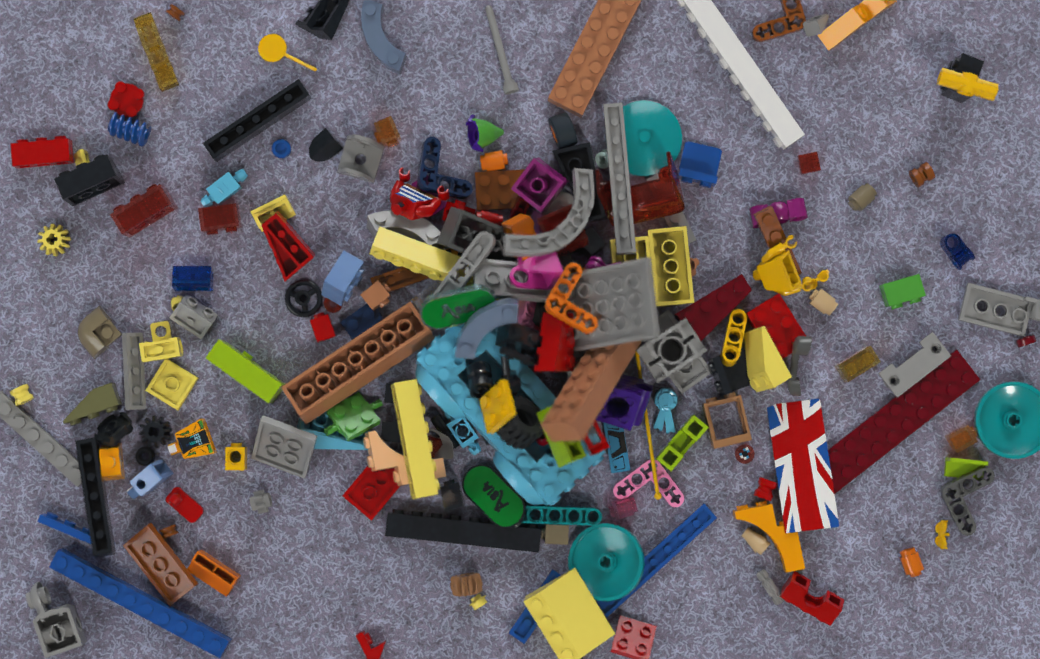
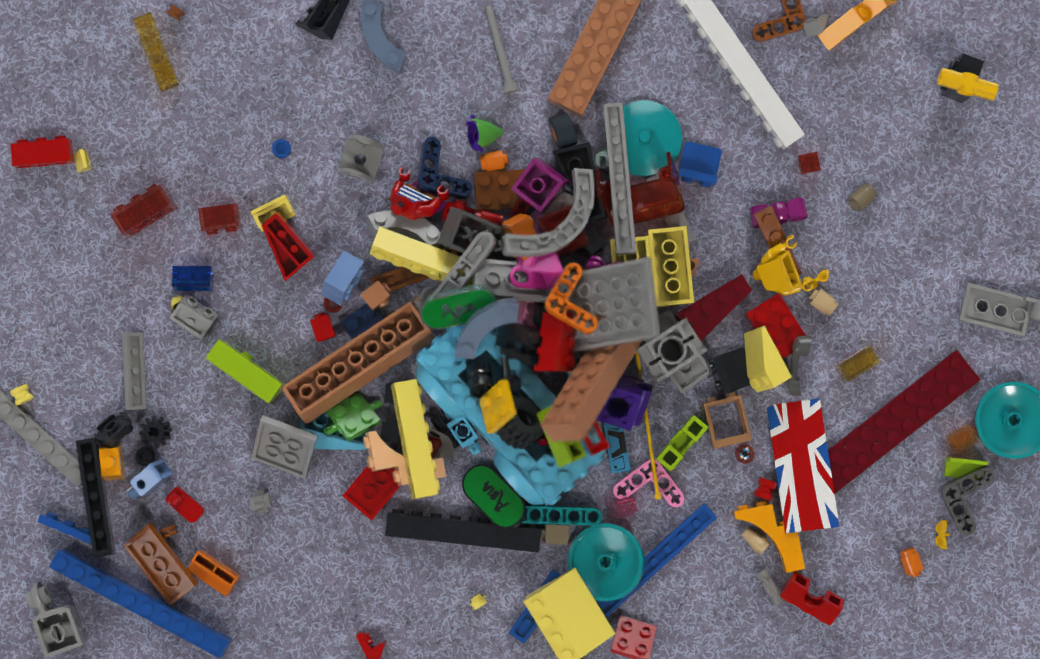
(57, 245): light yellow gear -> none
(88, 180): black slope -> none
(97, 332): dark tan brick -> none
(98, 400): olive slope -> none
(126, 99): red piece -> none
(128, 130): blue piece -> none
(161, 347): light yellow piece -> none
(172, 384): light yellow tile -> none
(193, 441): torso -> none
(224, 188): medium azure piece -> none
(232, 465): yellow brick -> none
(257, 120): black brick -> none
(273, 48): yellow piece -> none
(290, 293): black piece -> none
(324, 147): black brick -> none
(387, 132): clear orange brick -> none
(452, 495): black slope -> none
(466, 584): medium nougat gear -> none
(665, 400): medium azure piece -> none
(736, 329): yellow beam -> none
(902, 290): bright green brick -> none
(916, 366): light grey brick -> none
(922, 174): dark orange wheel -> none
(957, 251): clear blue piece -> none
(1026, 340): dark red tile -> none

